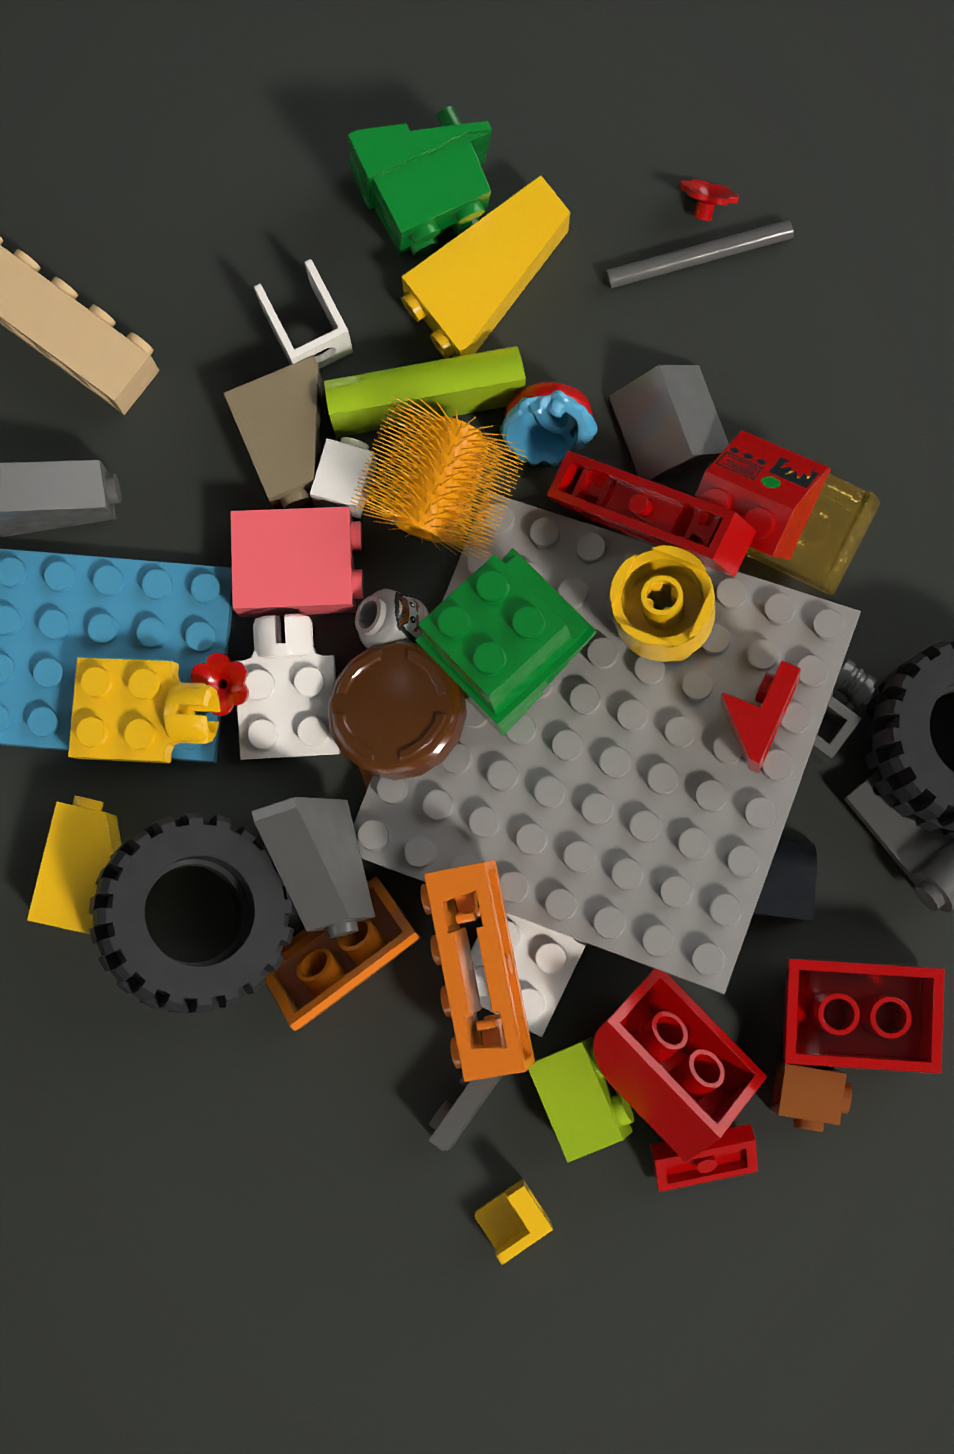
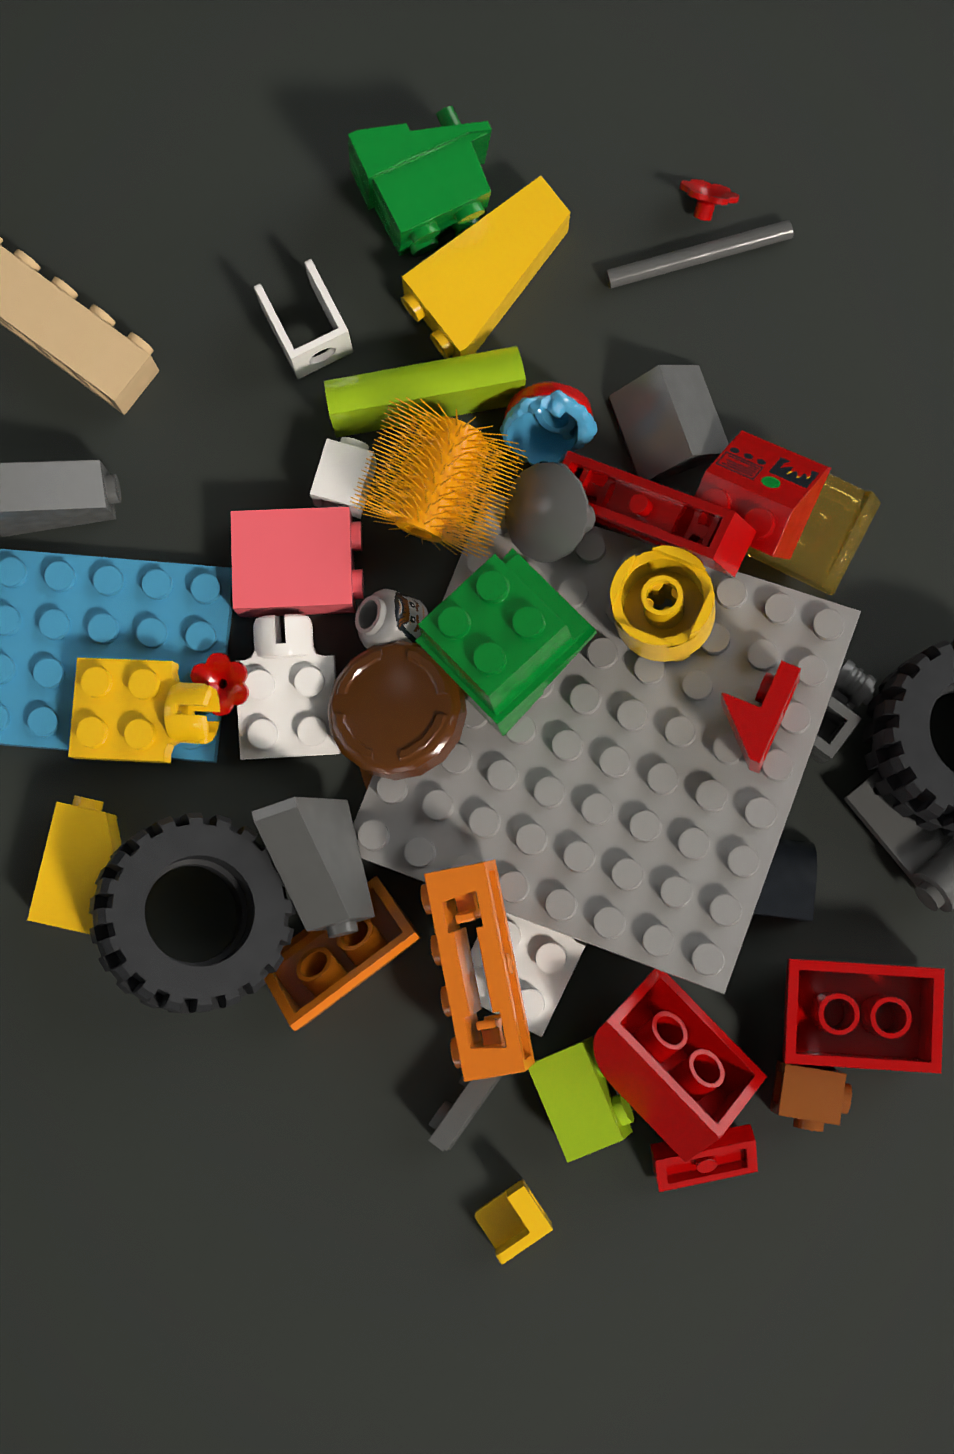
(282, 429): dark tan slope -> none
(547, 512): none -> dark grey dish

